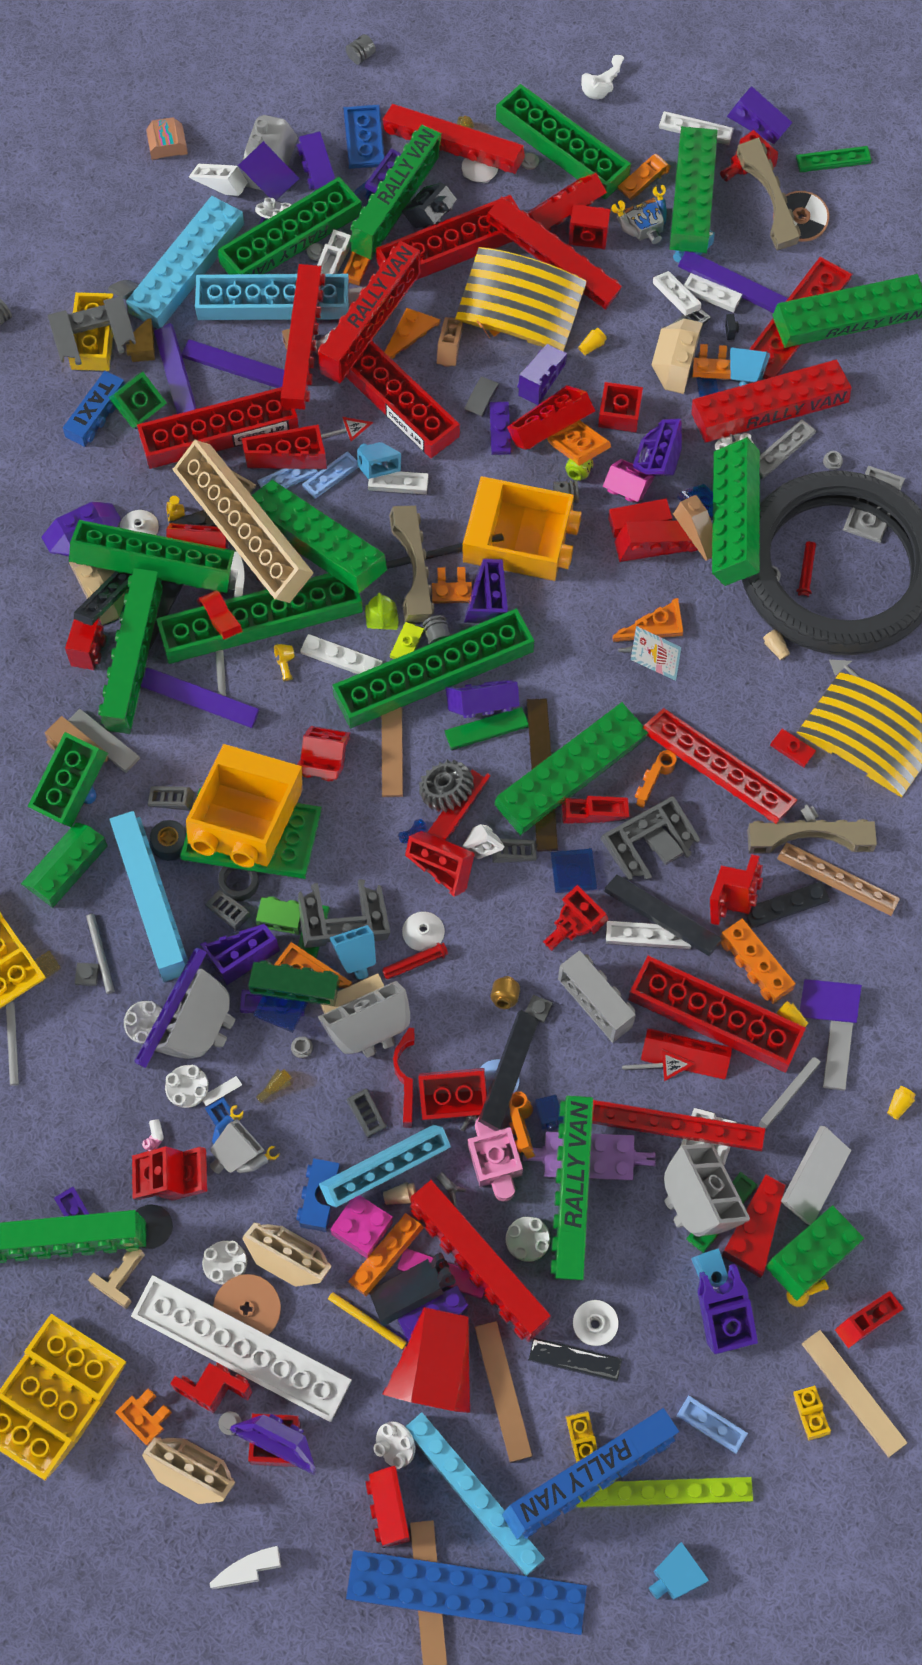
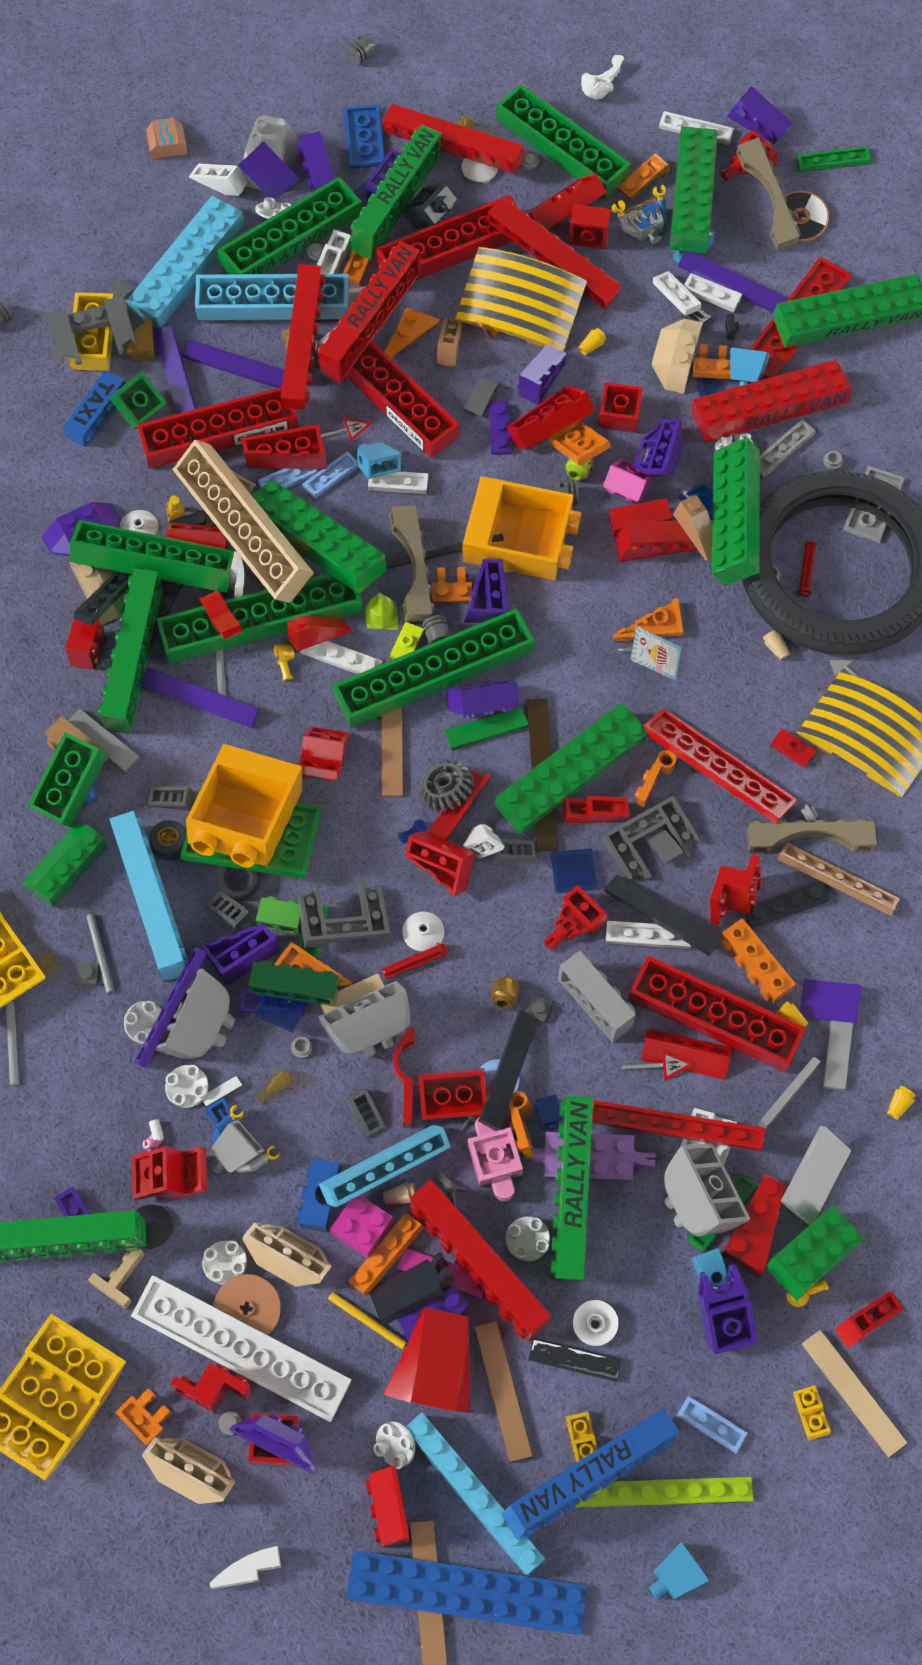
(313, 630): none -> red slope
(356, 950): dark azure torso -> none

